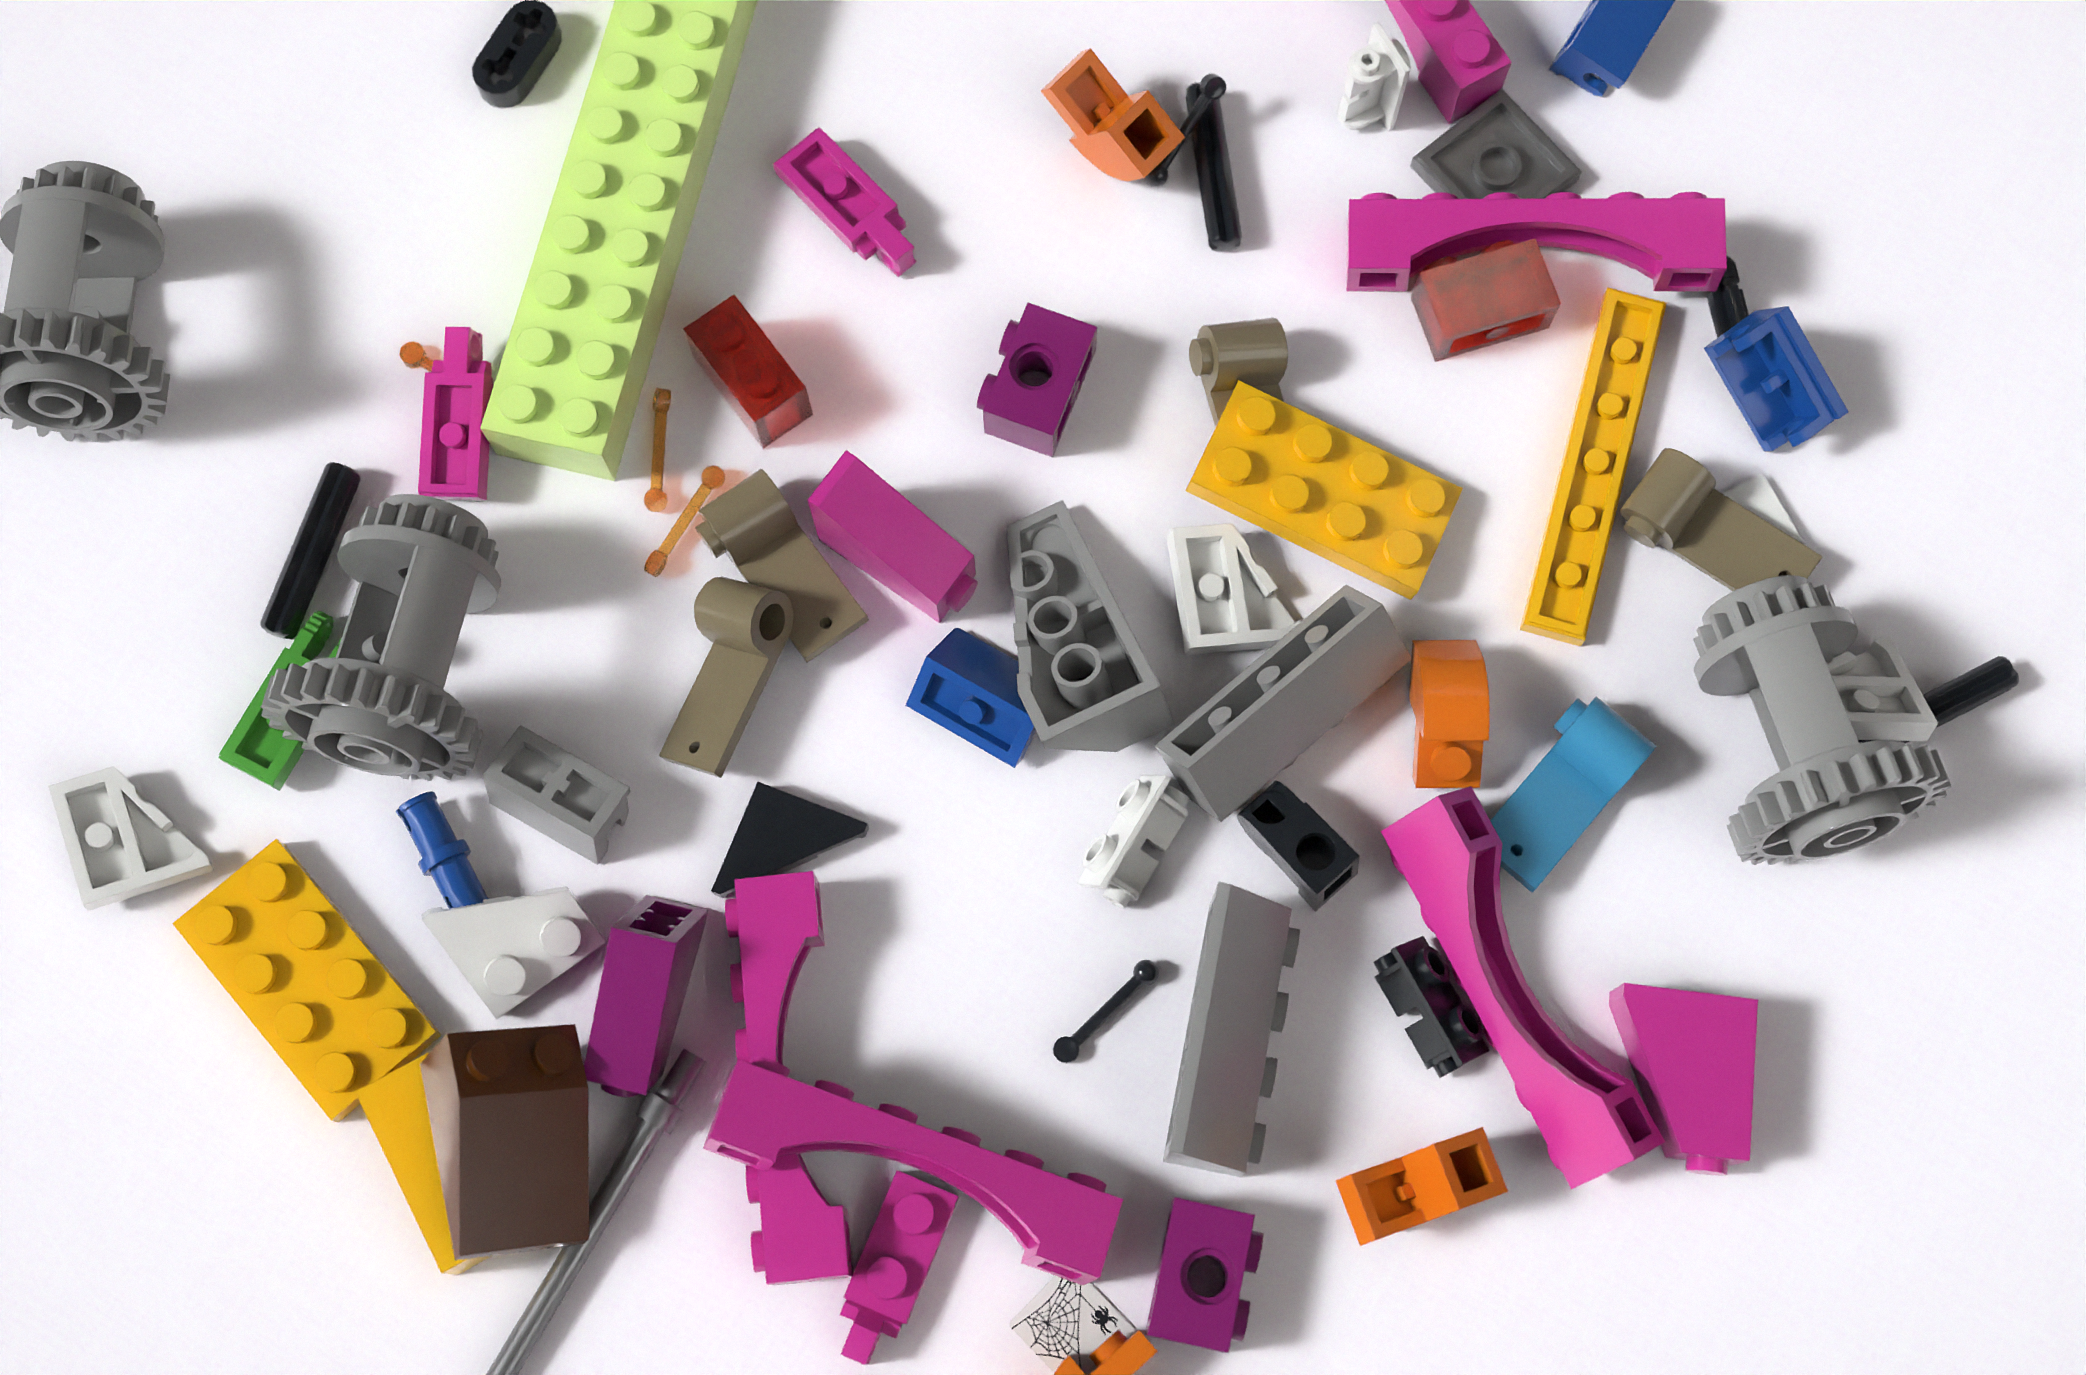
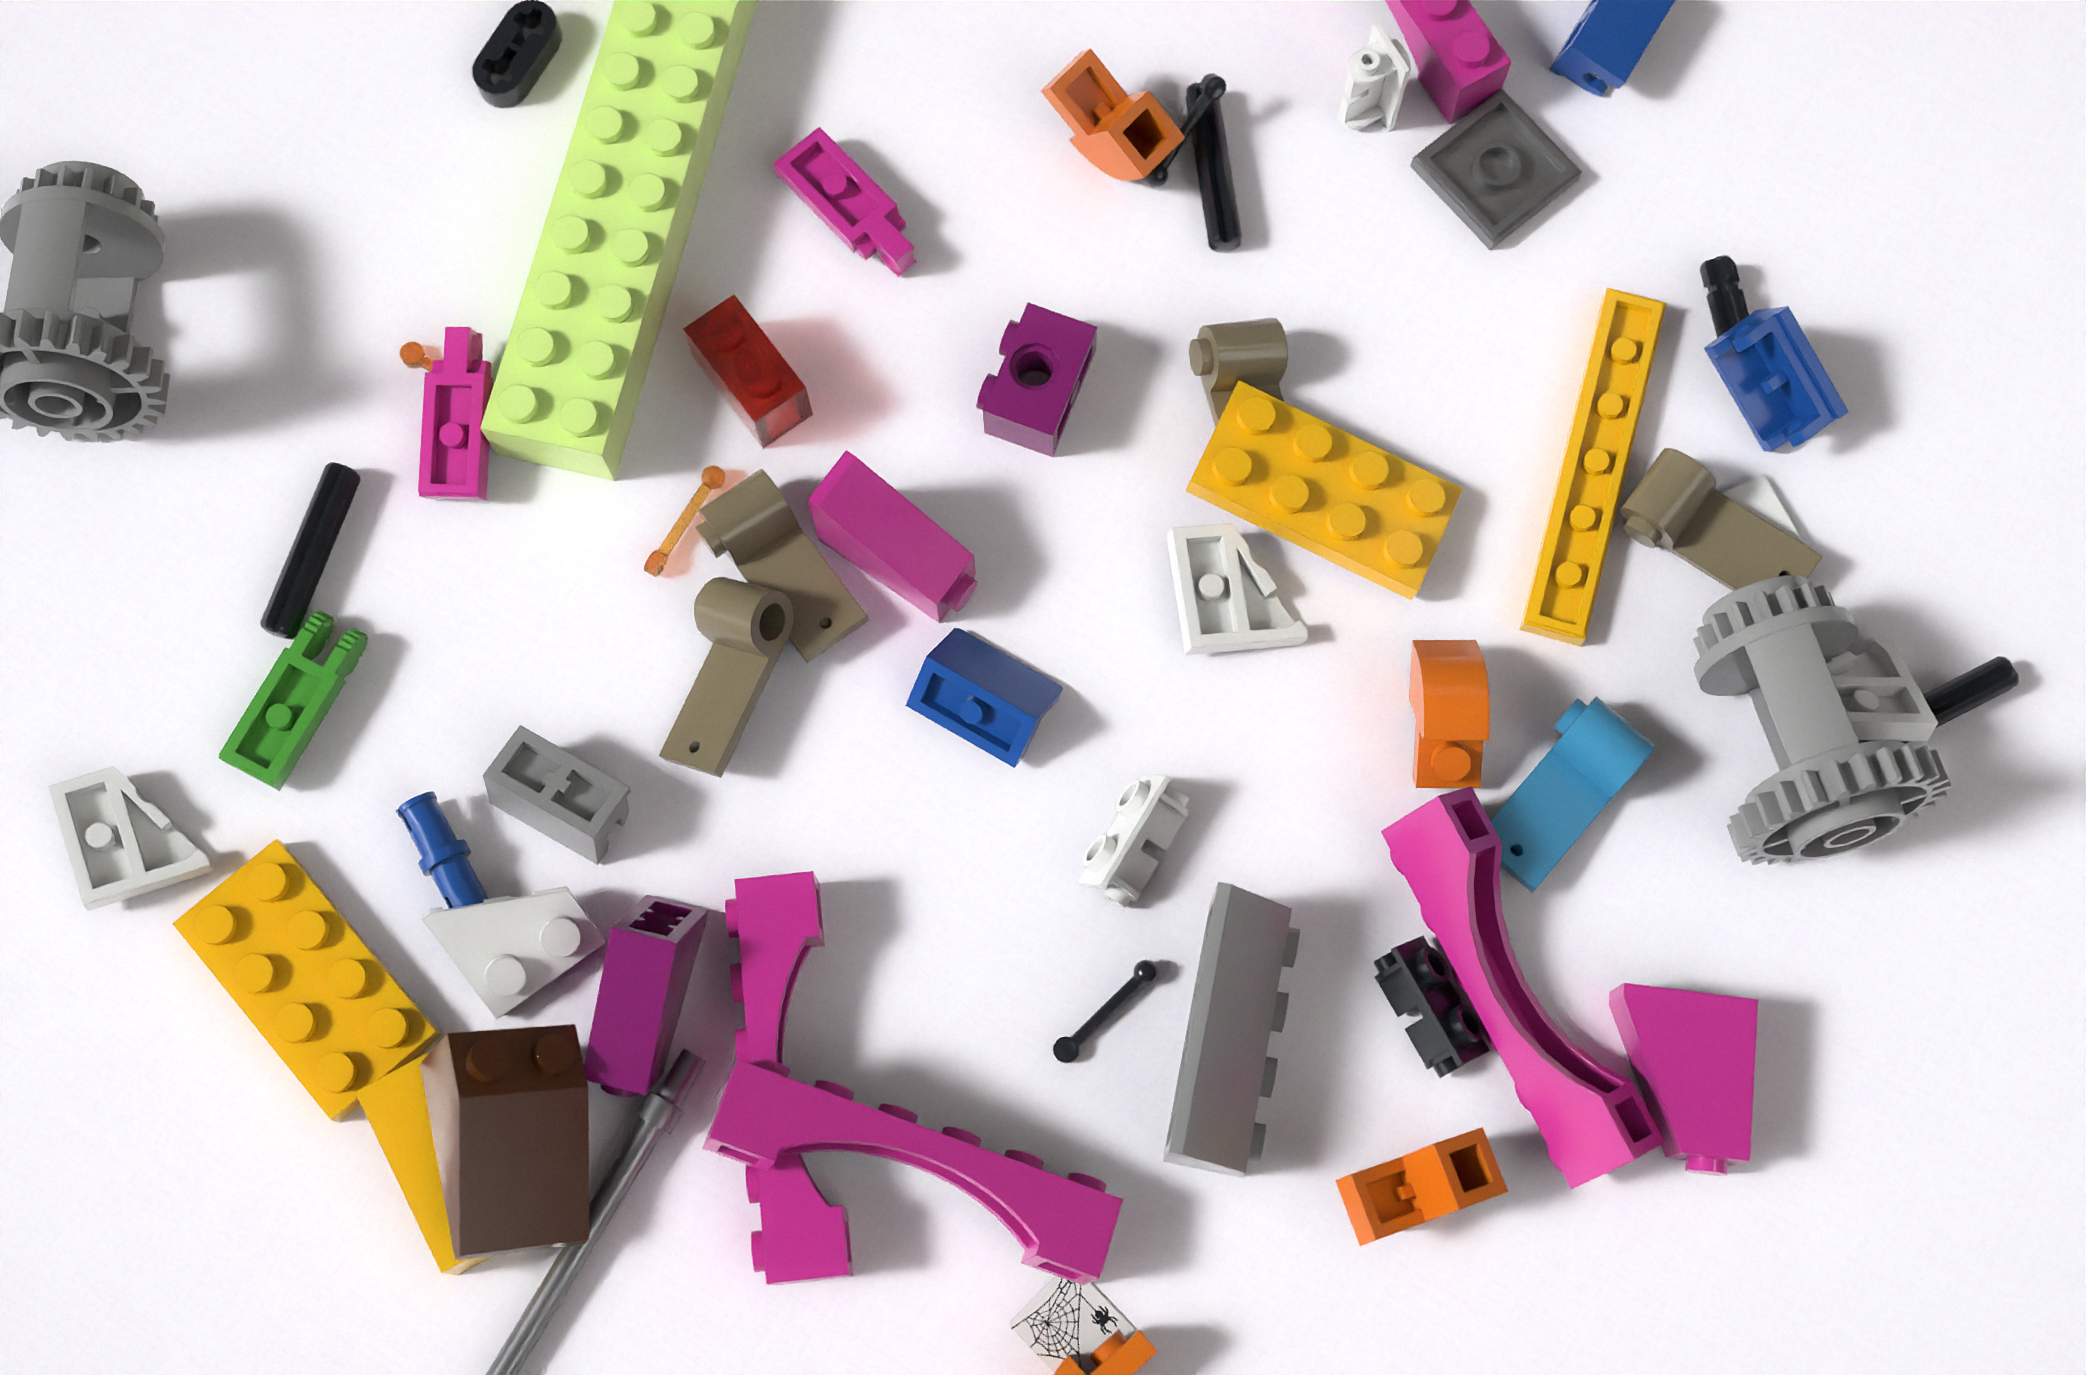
(383, 692): light grey piece -> none
(655, 498): clear orange hinge -> none
(782, 834): black tile -> none
(895, 1262): dark pink hinge -> none
(1075, 650): light grey wedge -> none
(1179, 1312): magenta brick -> none
(1284, 702): light grey brick -> none
(1300, 843): black leg -> none
(1484, 298): clear red brick -> none
(1667, 239): dark pink arch -> none

